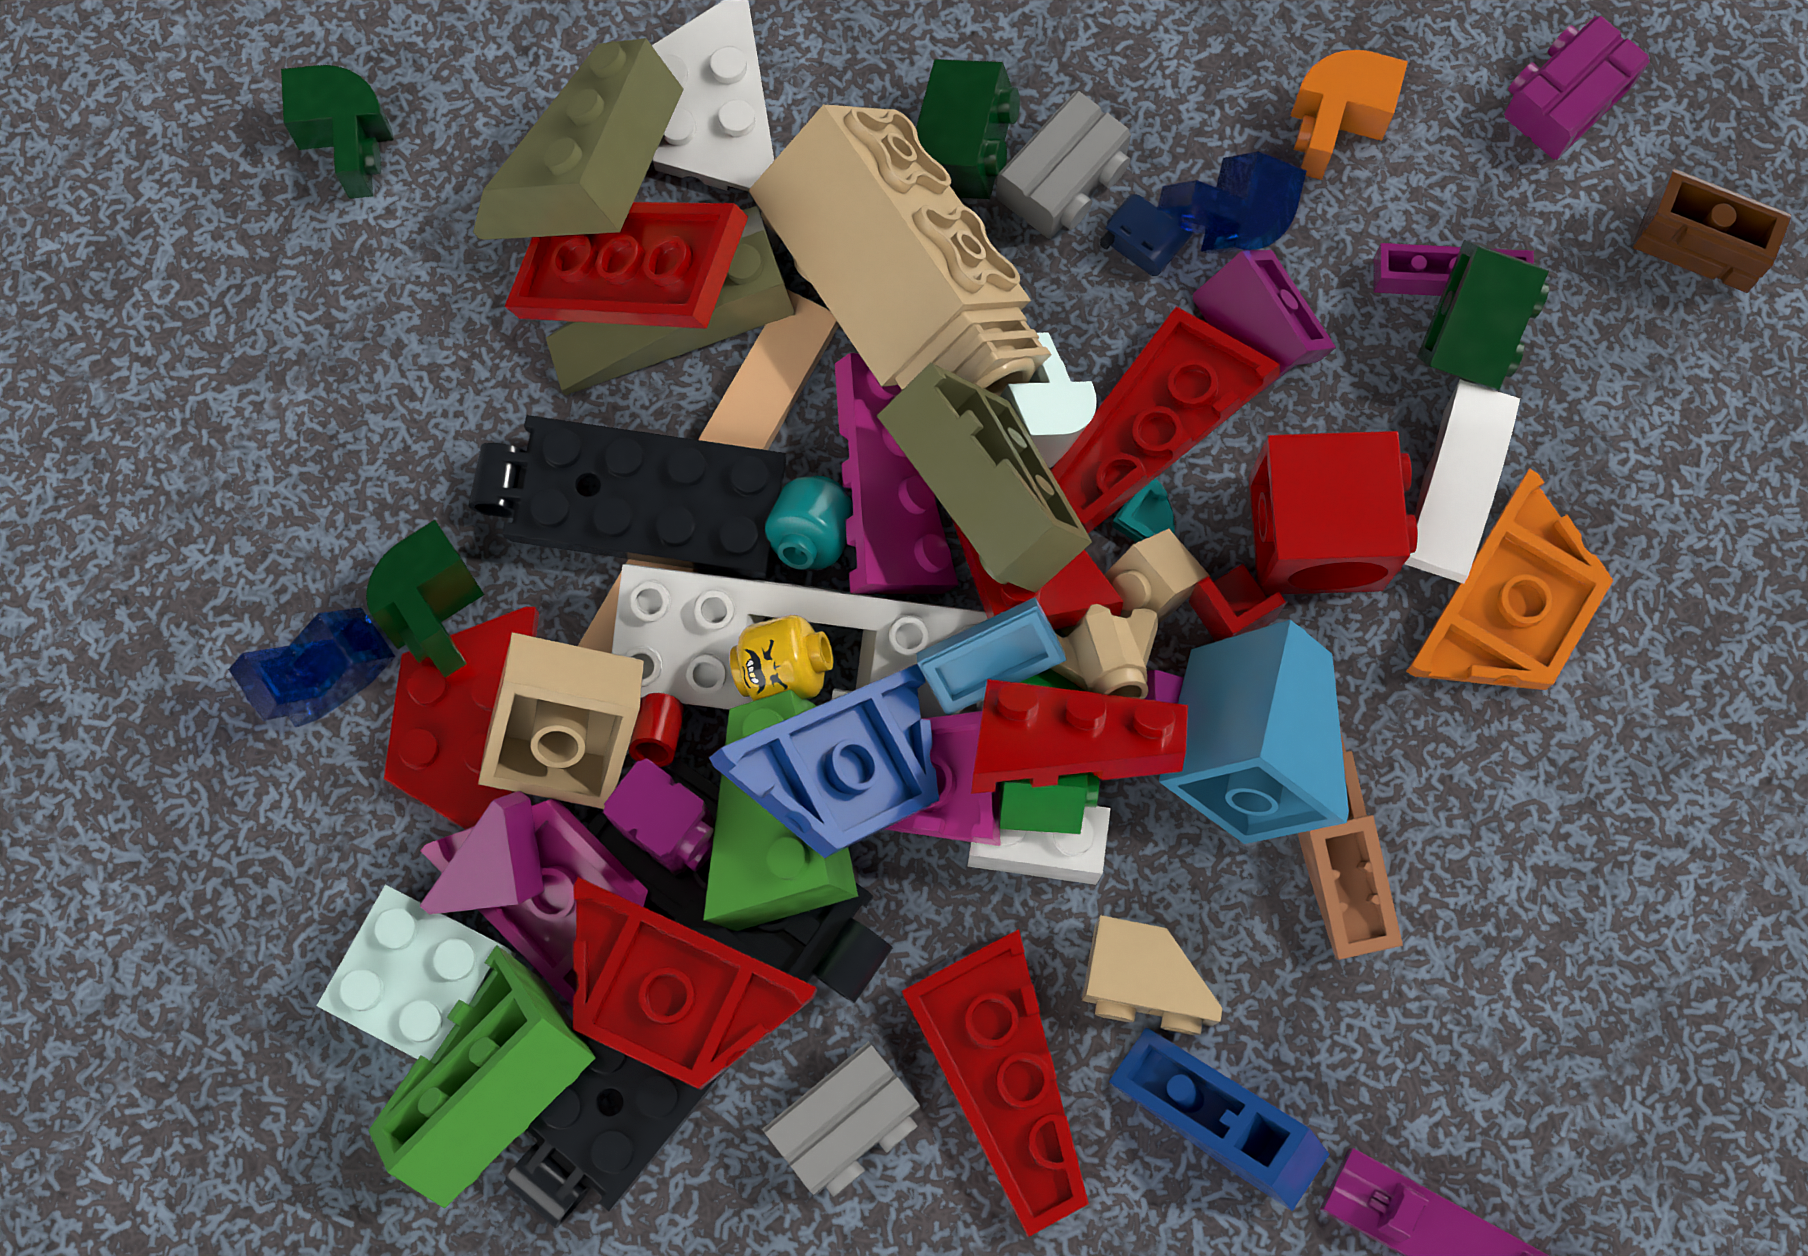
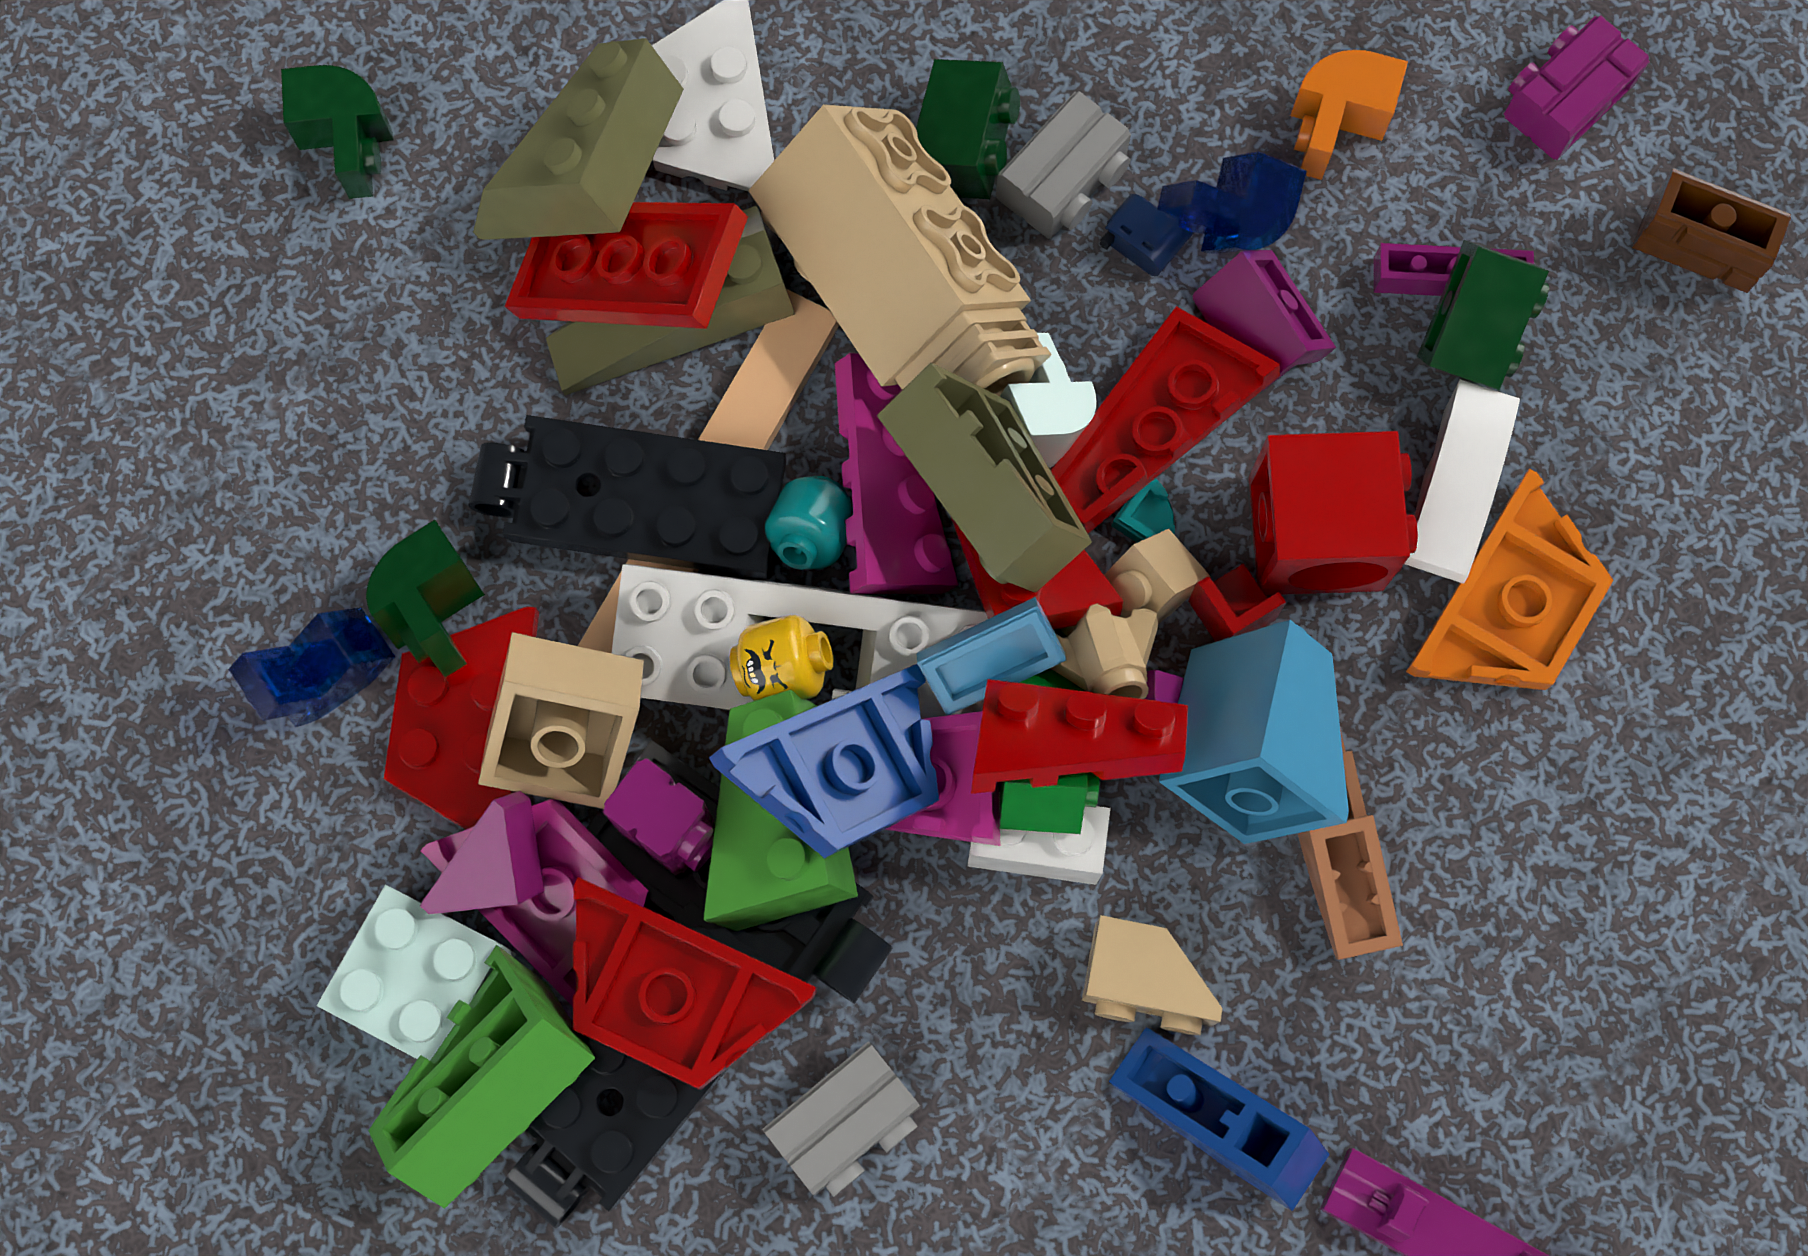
(657, 729): red hinge -> none
(996, 1059): red wing -> none

